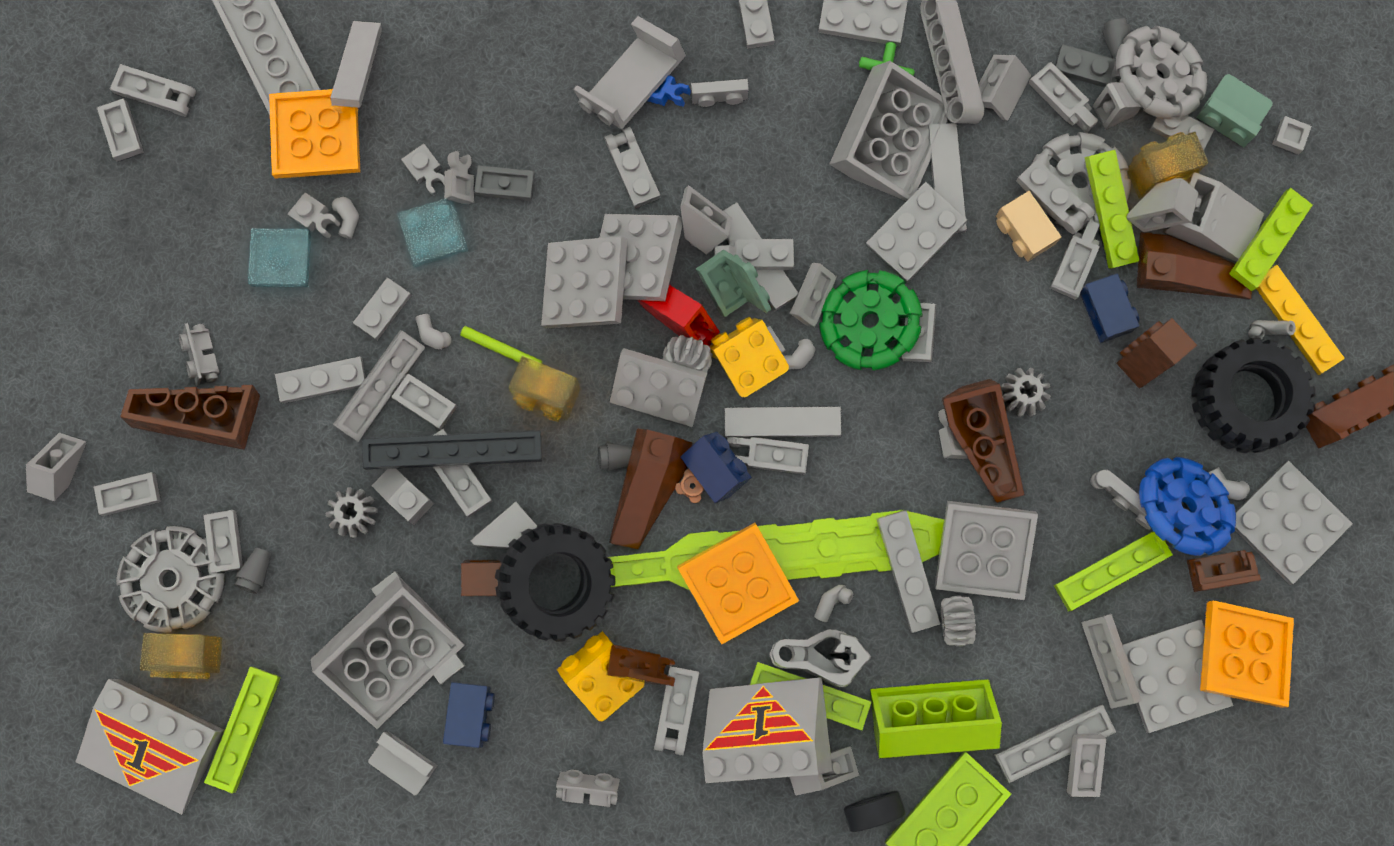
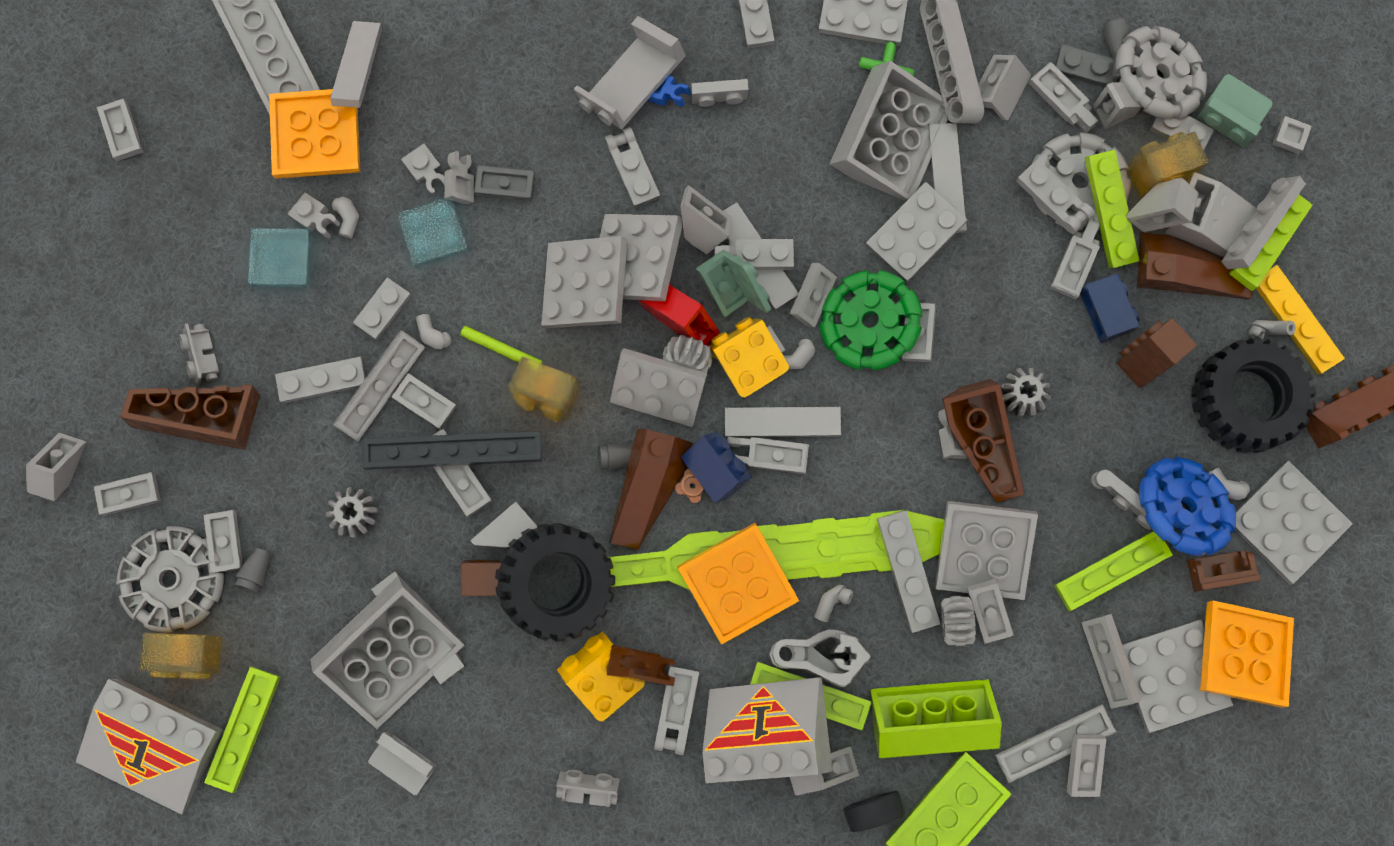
(152, 89): light grey plate -> none
(402, 495): light grey slope -> none
(468, 715): dark blue brick -> none
(990, 611): none -> light grey plate
(1027, 226): tan brick -> none
(1263, 222): none -> light grey plate

